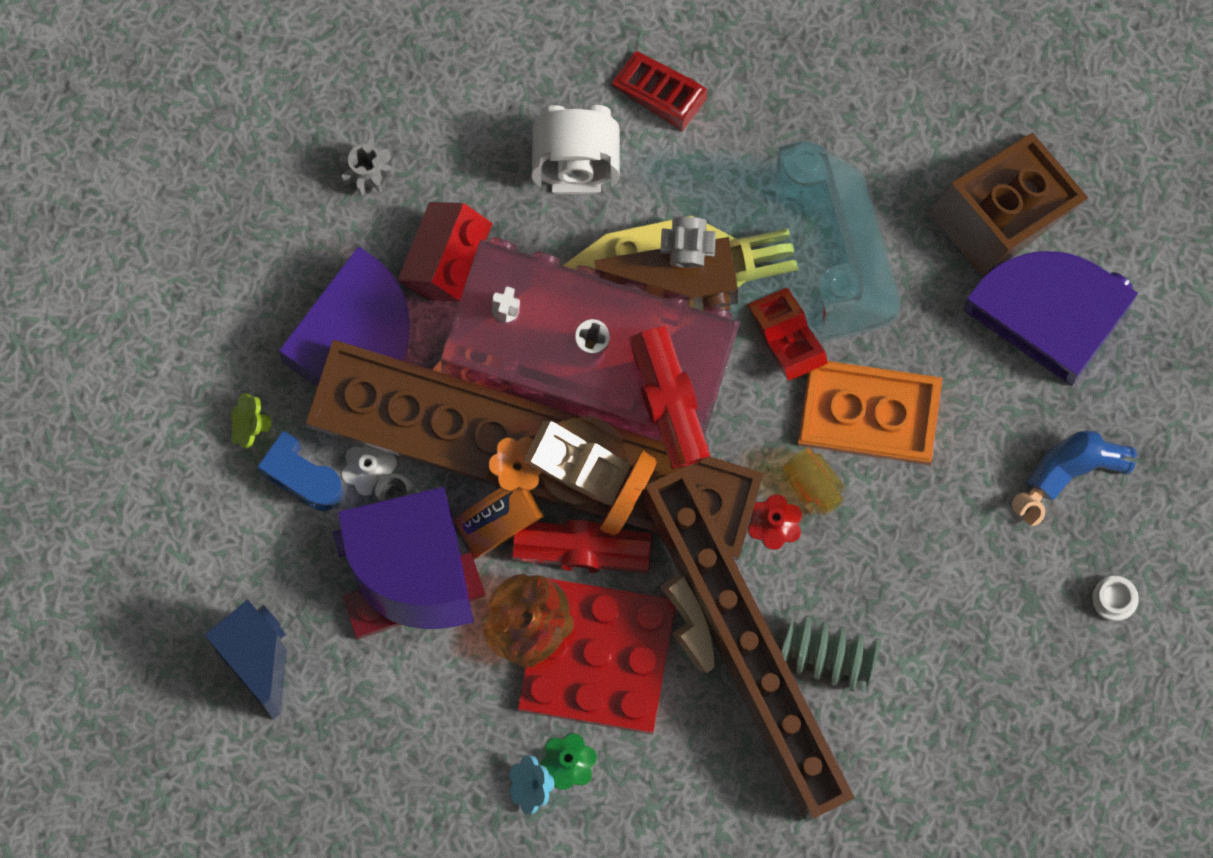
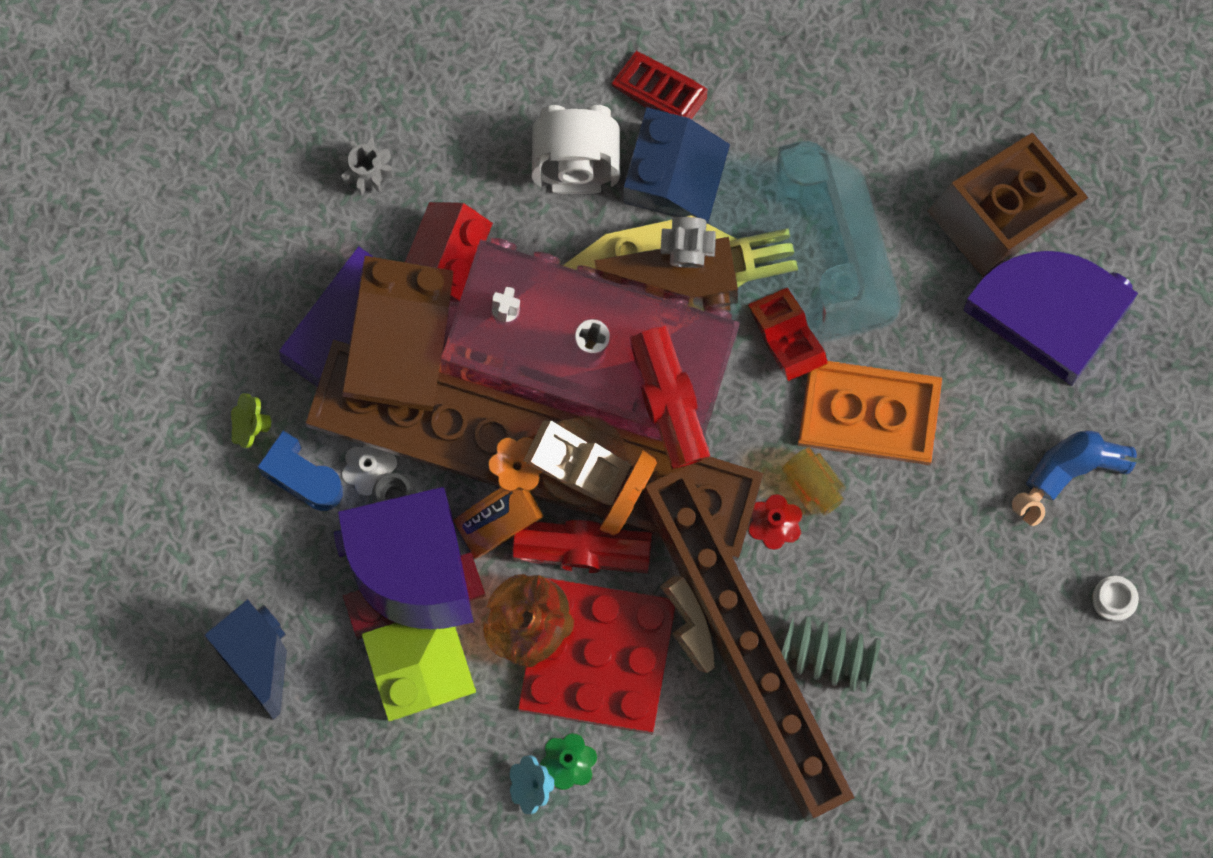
(398, 333): none -> reddish brown slope
(417, 668): none -> lime slope
(675, 166): none -> dark blue slope

